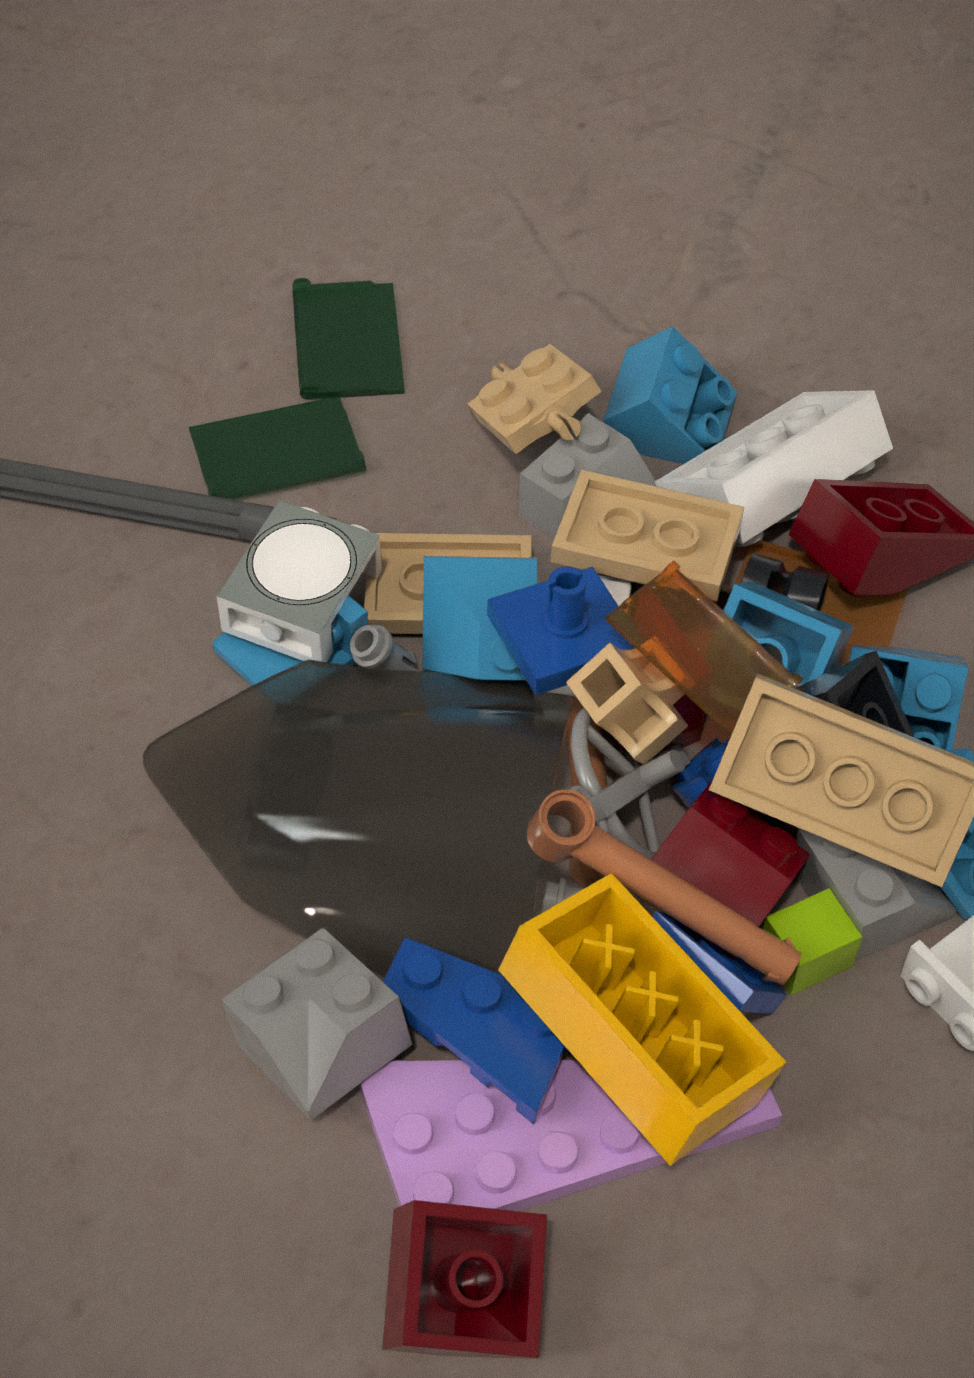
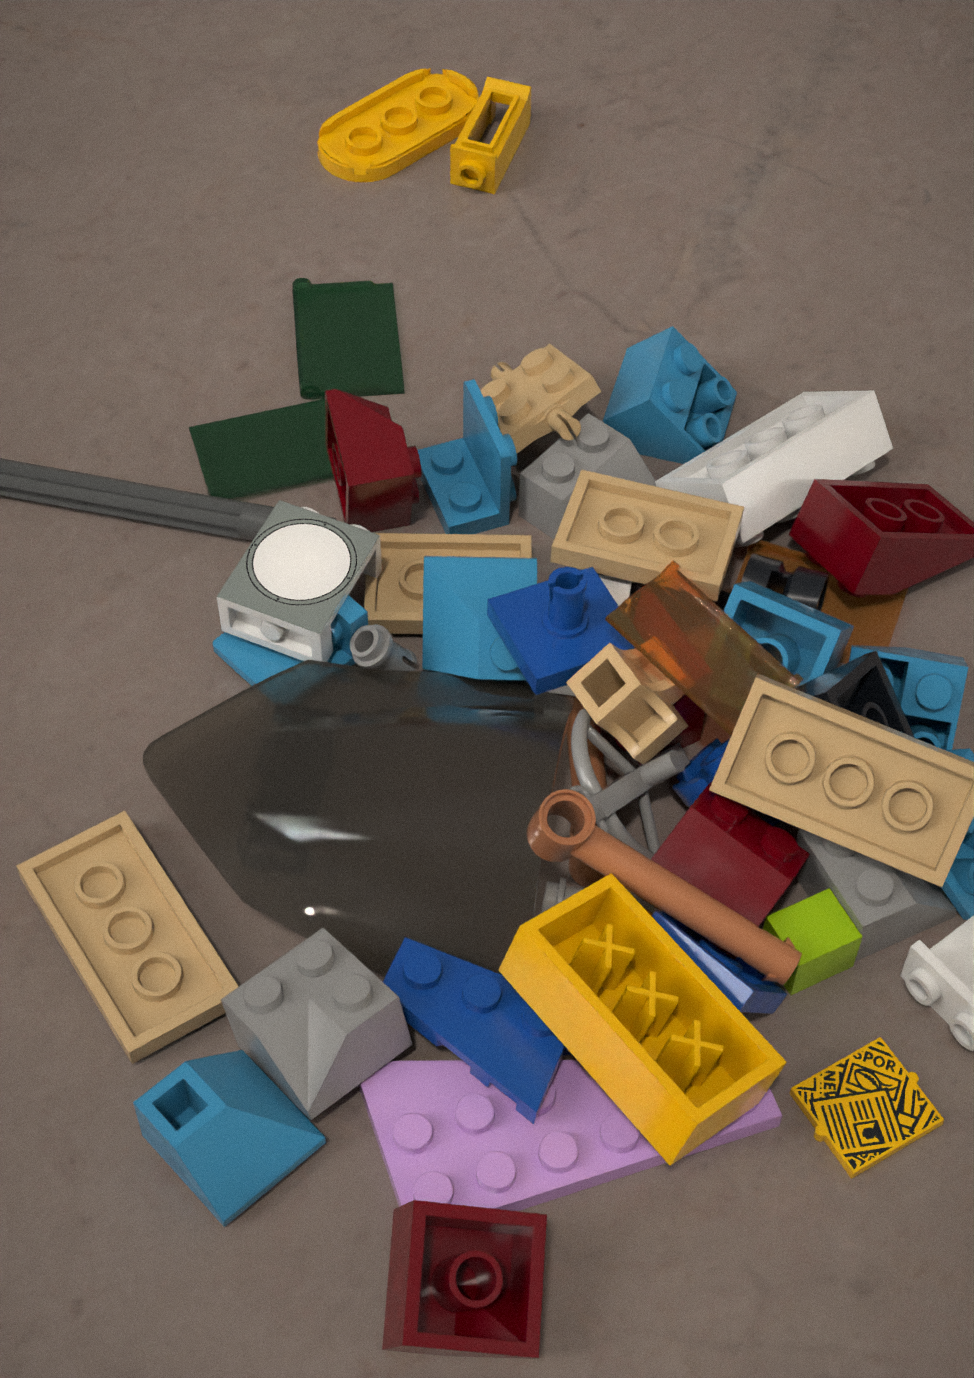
(128, 935): none -> tan plate
(225, 1130): none -> dark azure slope
(370, 462): none -> dark red slope
(396, 125): none -> yellow tile
(471, 475): none -> dark azure bracket
(482, 164): none -> yellow window
(866, 1107): none -> yellow piece

